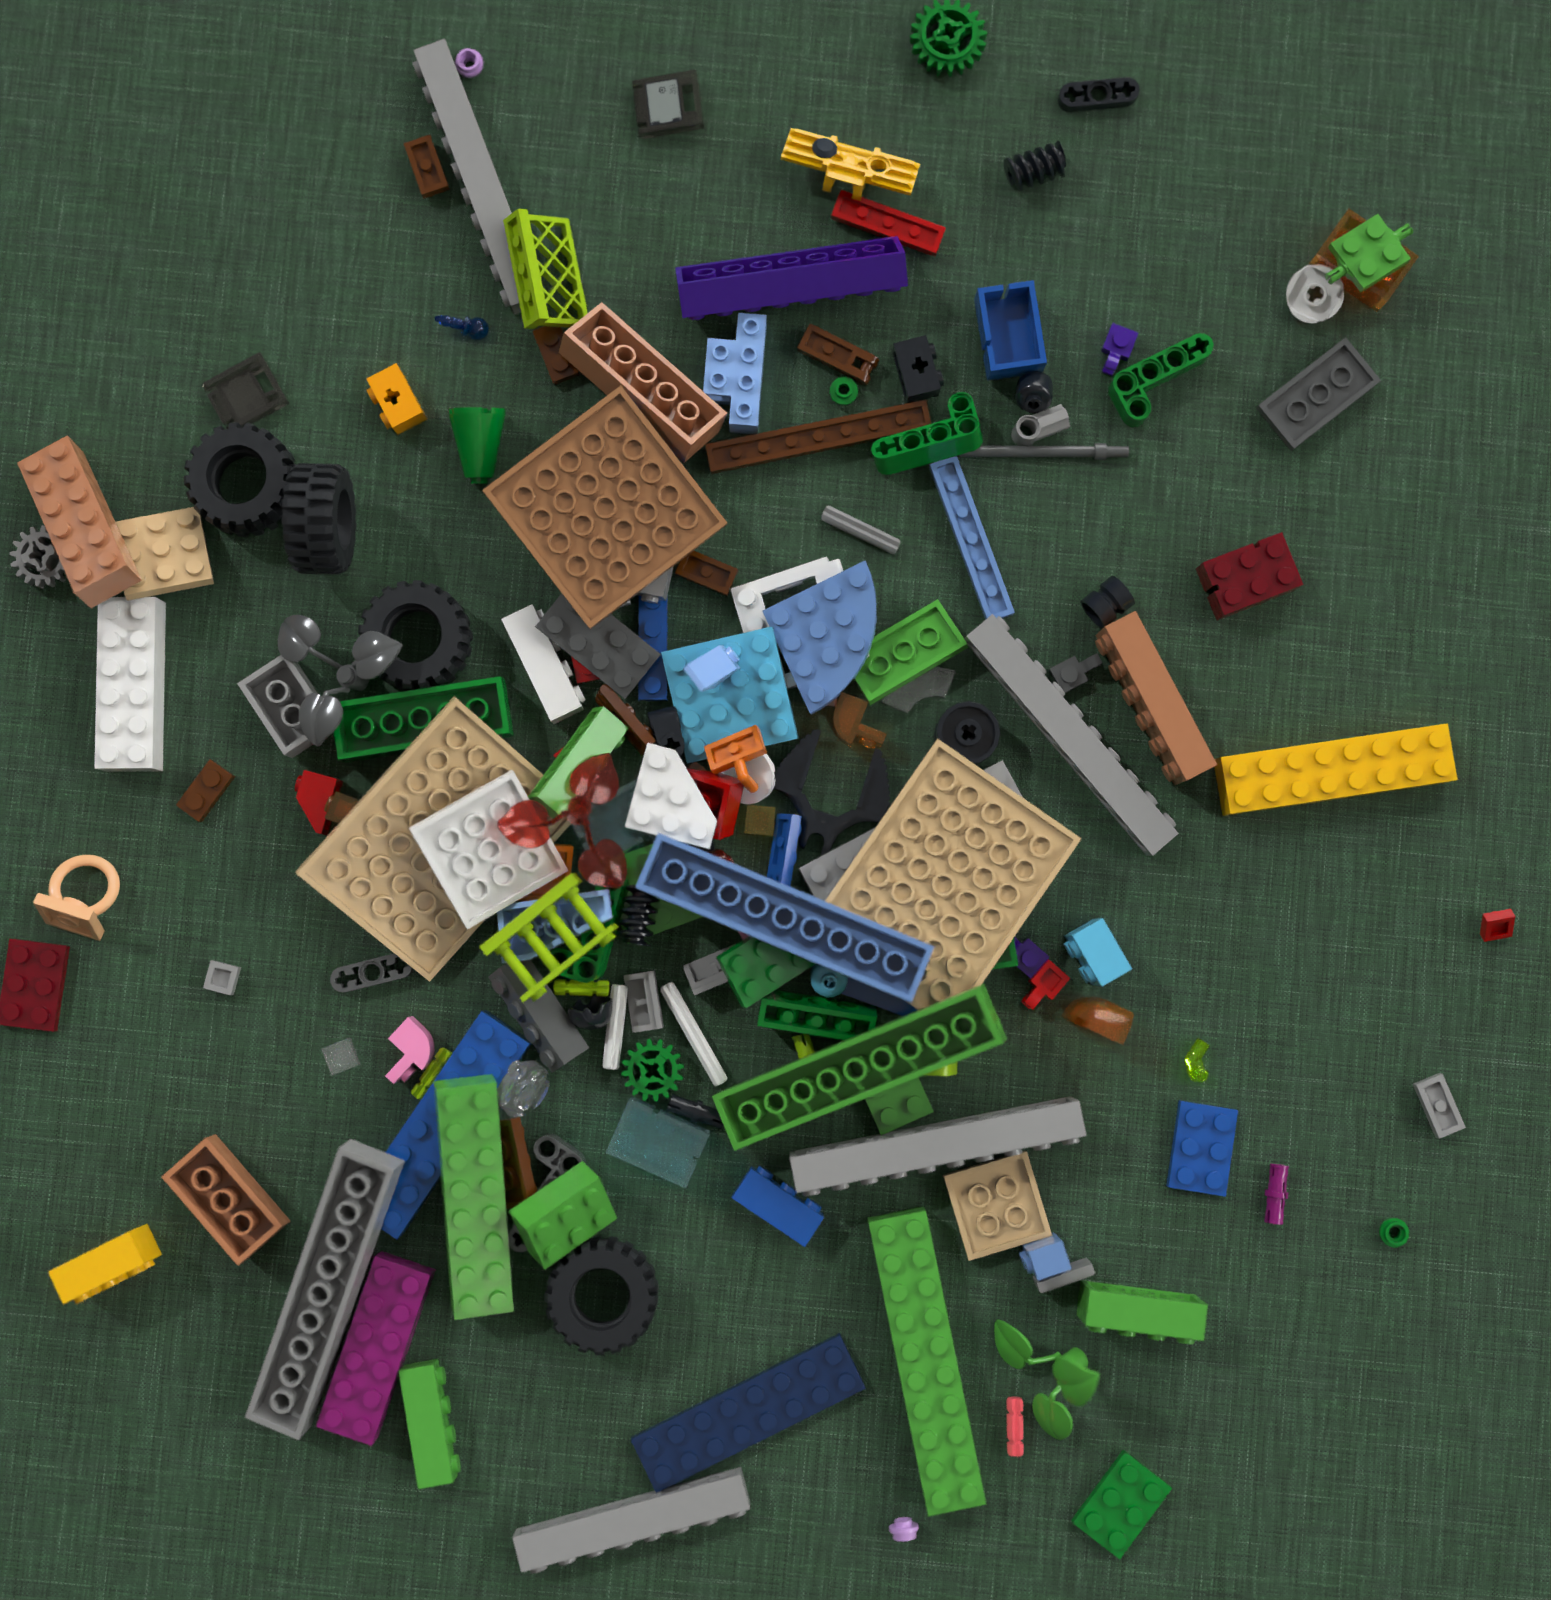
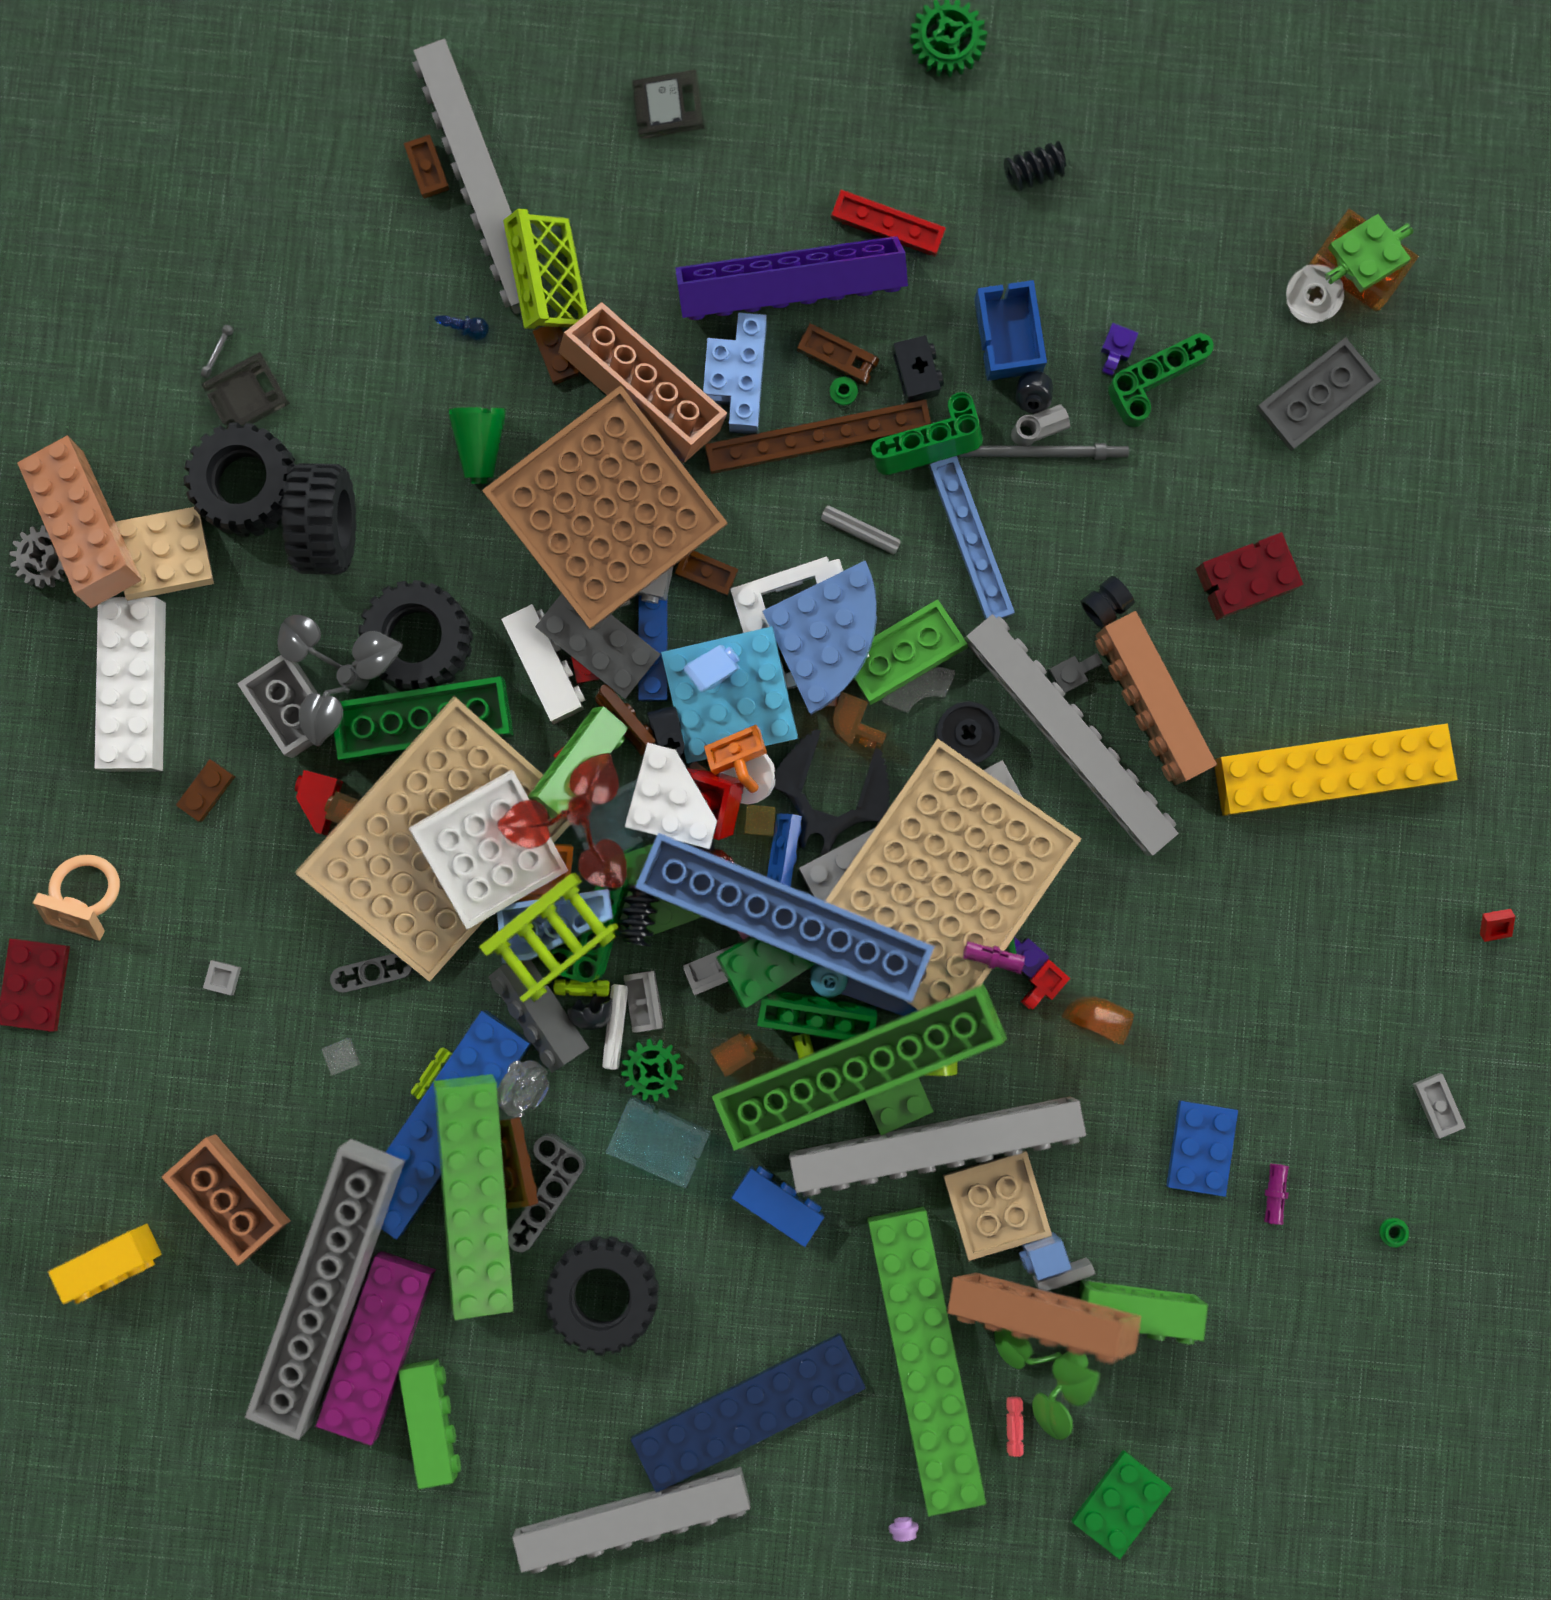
(227, 331): none -> dark grey hinge
(392, 383): light orange brick -> none
(417, 1046): bright pink brick -> none
(465, 56): lavender plate -> none
(563, 1214): bright green brick -> none
(693, 1034): white axle -> none
(695, 1111): black pin -> none
(734, 1052): none -> clear orange brick
(849, 163): yellow piece -> none
(993, 957): none -> magenta pin
(1044, 1315): none -> nougat brick
(1096, 952): medium azure brick -> none
(1106, 85): black beam -> none
(1194, 1063): clear neon green arm -> none

